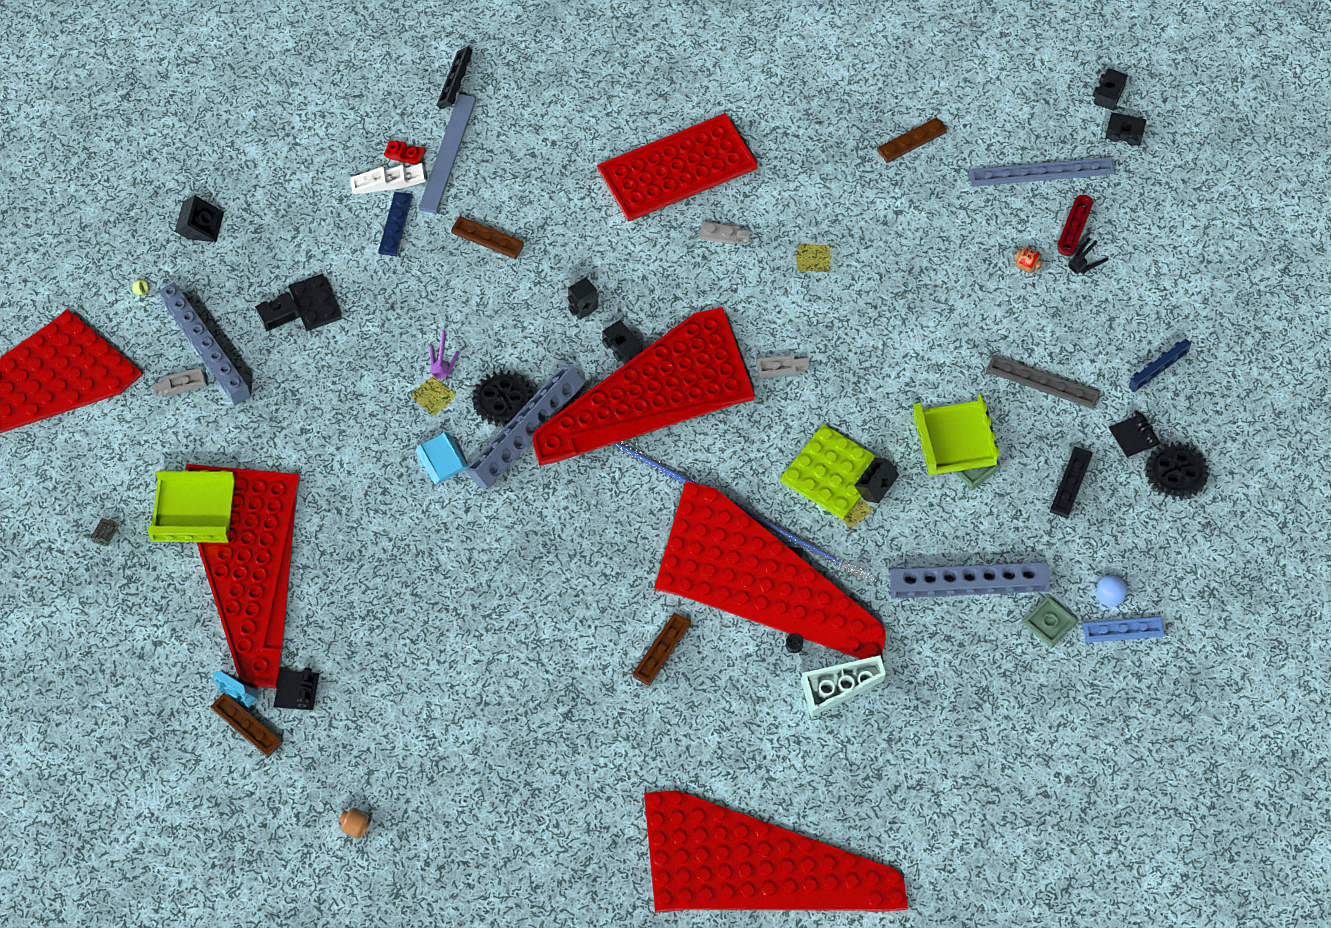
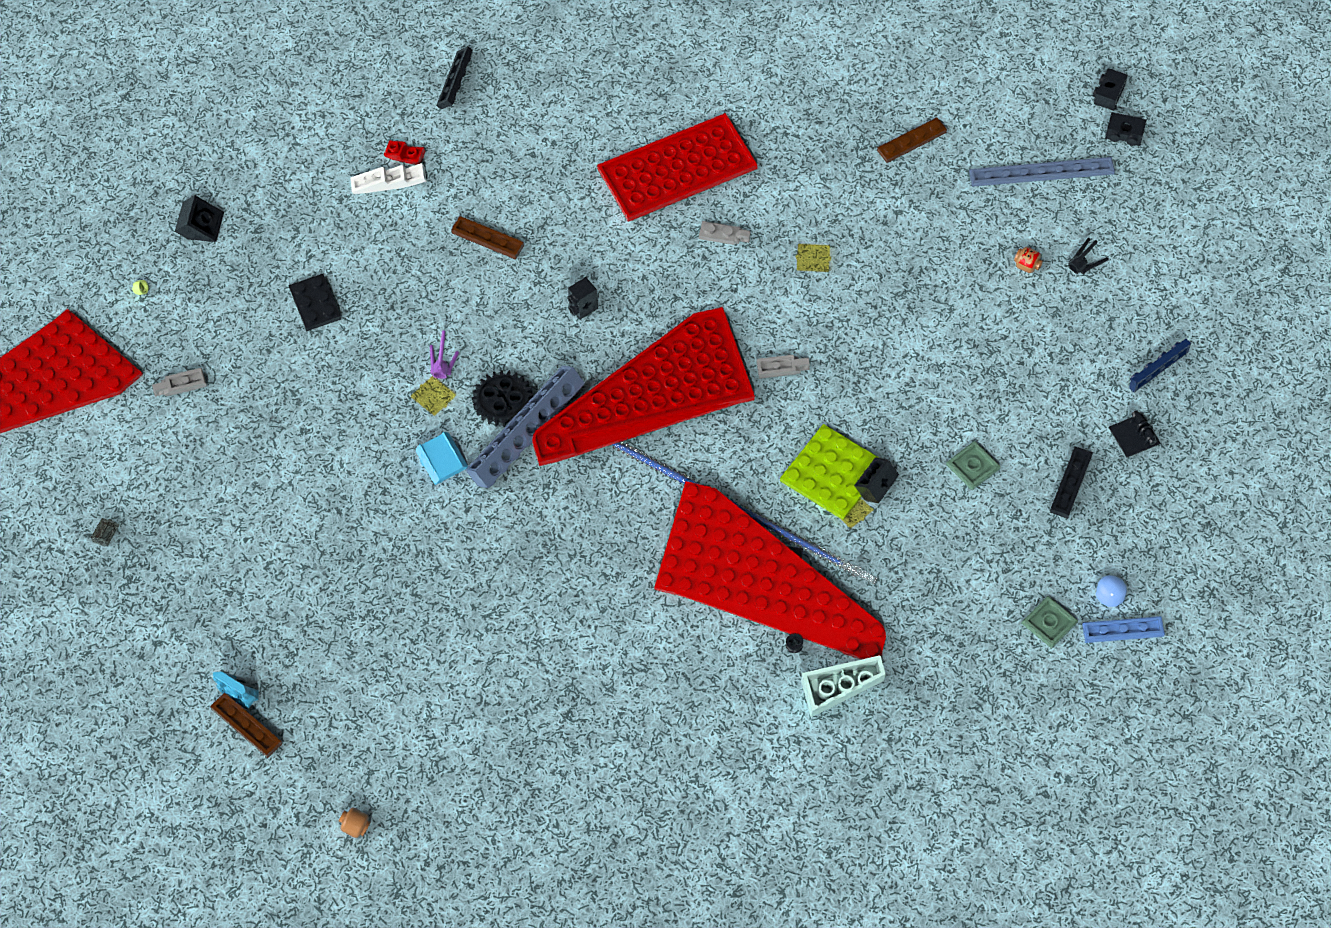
(192, 506): lime panel -> none
(204, 344): sand blue brick -> none
(253, 570): red wing -> none
(272, 319): black brick -> none
(296, 689): black hinge -> none
(395, 224): dark blue plate -> none
(447, 154): sand blue tile -> none
(617, 334): black brick -> none
(661, 649): reddish brown plate -> none
(734, 862): red wing -> none
(956, 437): lime panel -> none
(978, 586): sand blue brick -> none
(1043, 382): dark grey tile -> none
(1075, 225): dark red plate -> none
(1176, 471): black gear -> none

